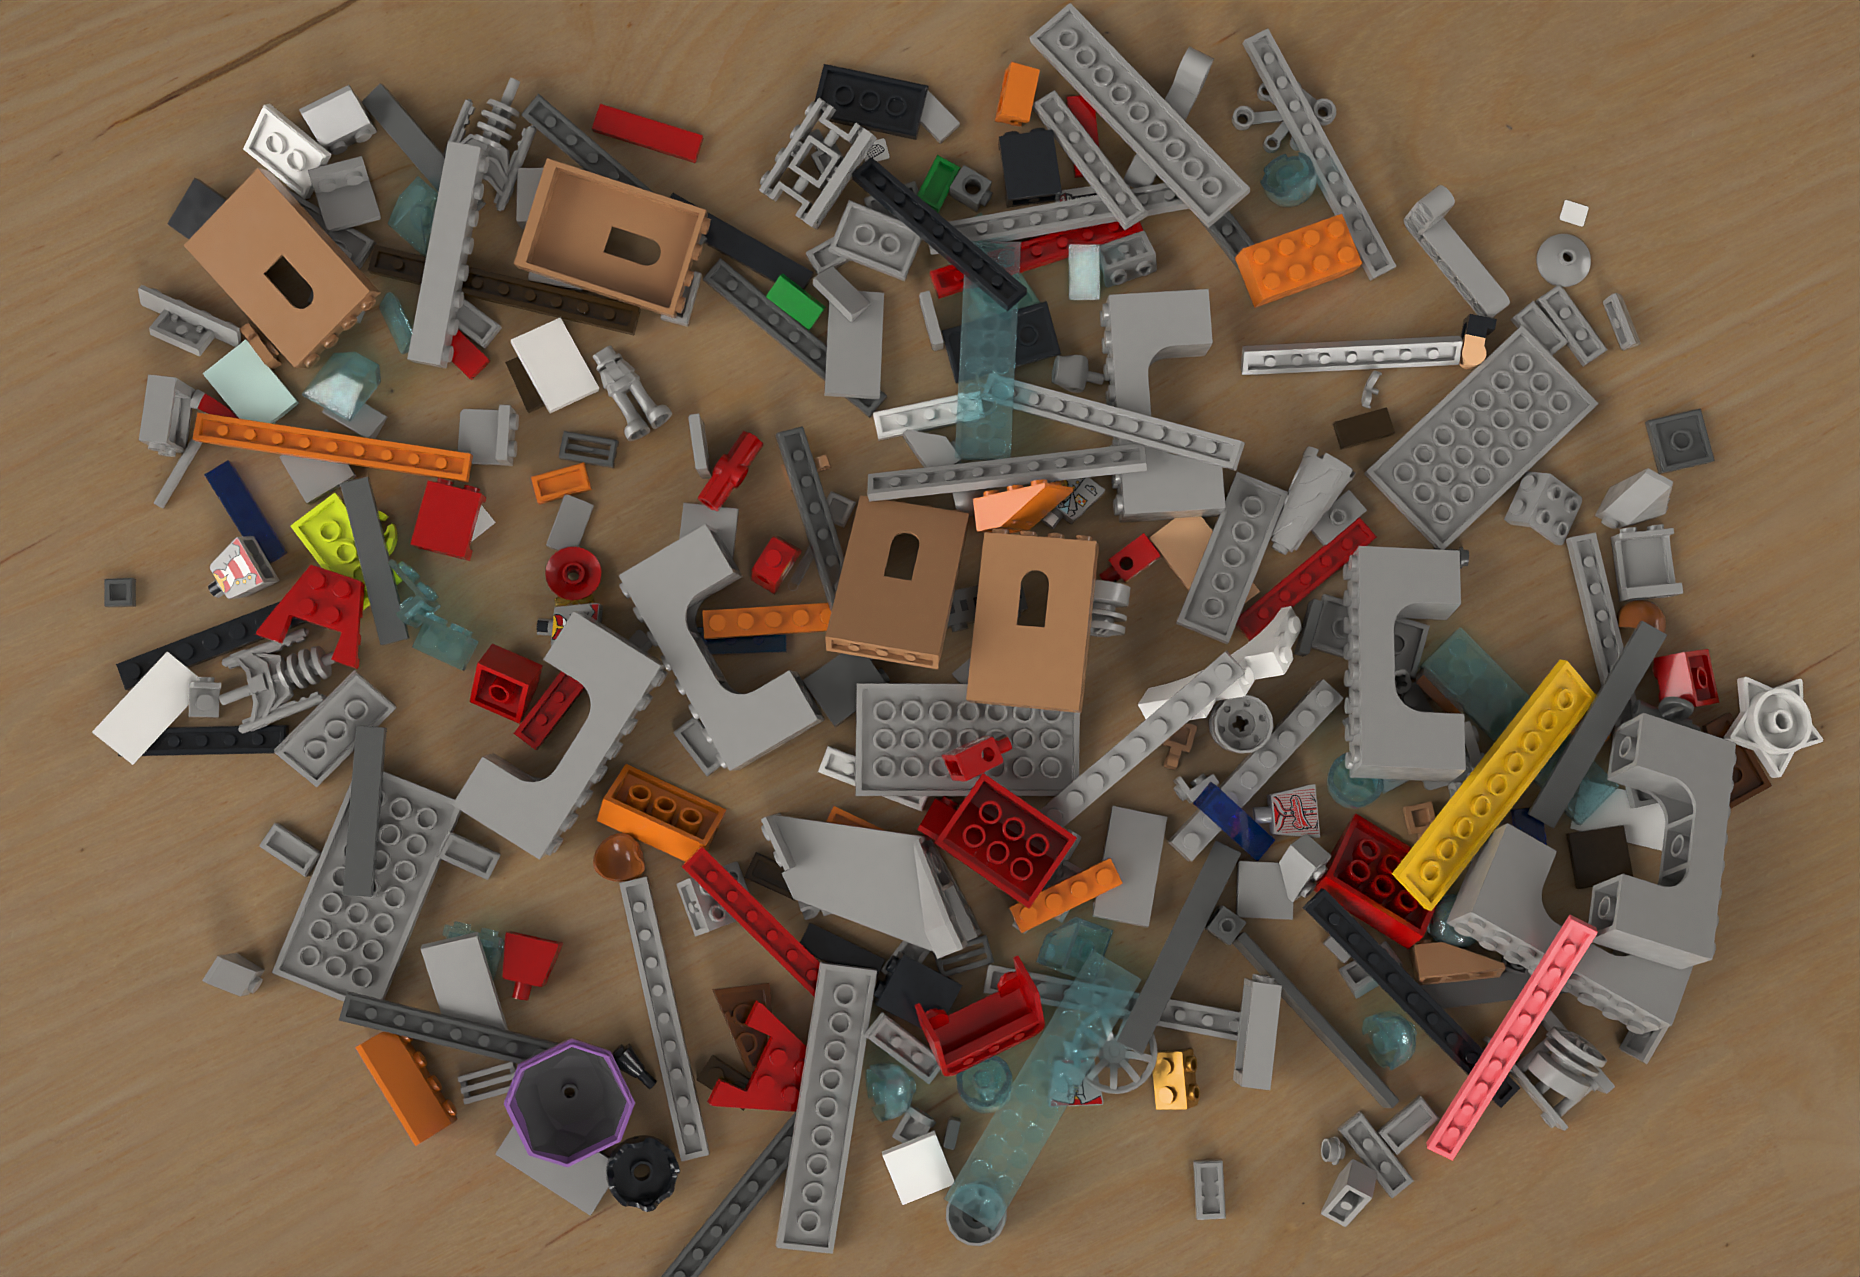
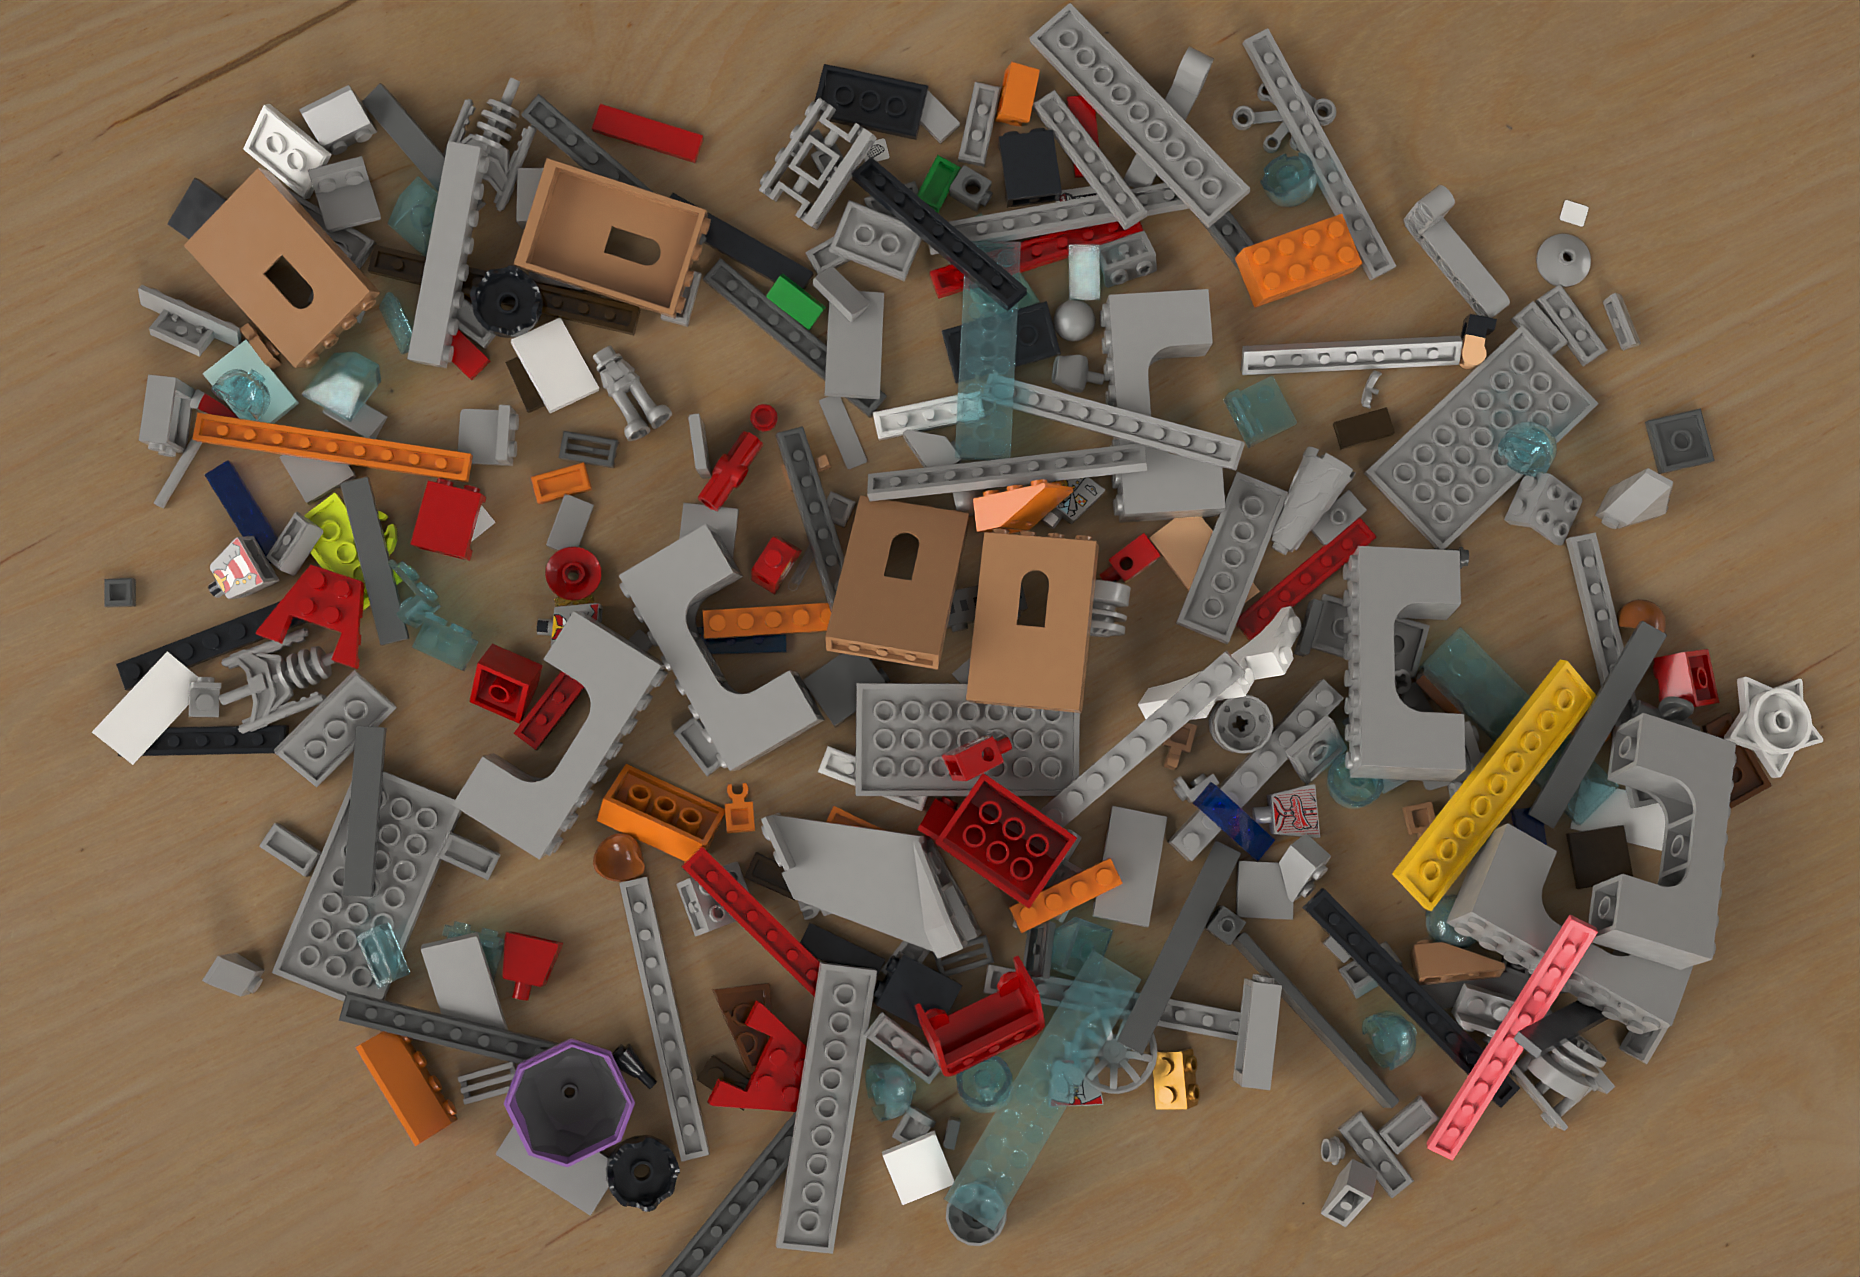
(244, 392): none -> clear light blue cylinder
(294, 544): none -> light grey slope
(383, 955): none -> clear light blue slope
(497, 286): none -> black plate
(739, 813): none -> orange plate
(764, 417): none -> red plate
(843, 431): none -> light grey sticker
(931, 320): light grey tile -> none
(979, 124): none -> light grey tile
(1041, 951): none -> dark grey tile
(1074, 320): none -> light grey hair
(1209, 1189): light grey plate -> none
(1260, 411): none -> clear light blue bracket
(1316, 750): none -> light grey tile
(1364, 885): red slope -> none
(1481, 1009): none -> light grey bracket
(1528, 448): none -> clear light blue cylinder
(1558, 1028): none -> black tile
(1644, 564): light grey panel -> none

